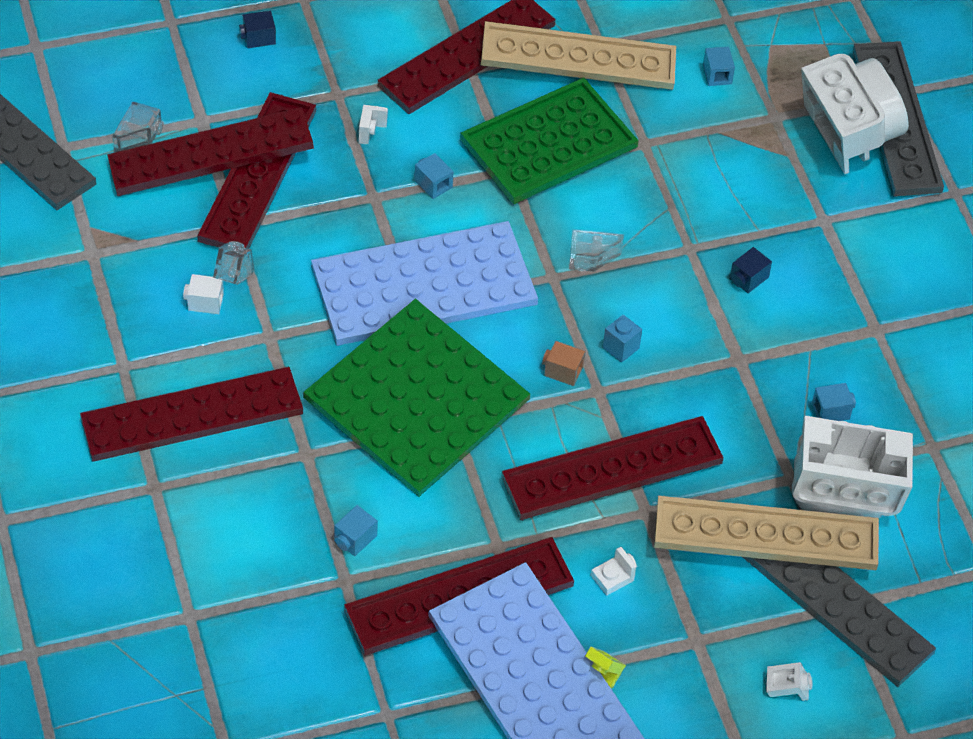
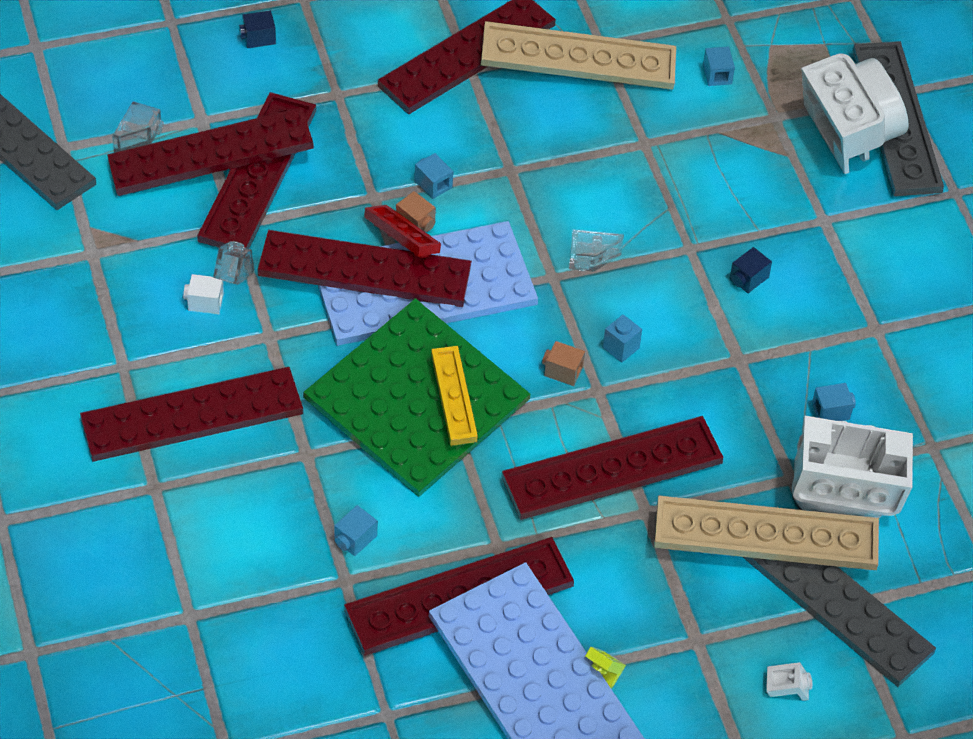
(364, 268): none -> dark red plate
(370, 119): white bracket -> none
(402, 230): none -> red plate
(417, 211): none -> nougat brick
(454, 395): none -> yellow plate
(548, 140): green plate -> none
(615, 572): white bracket -> none

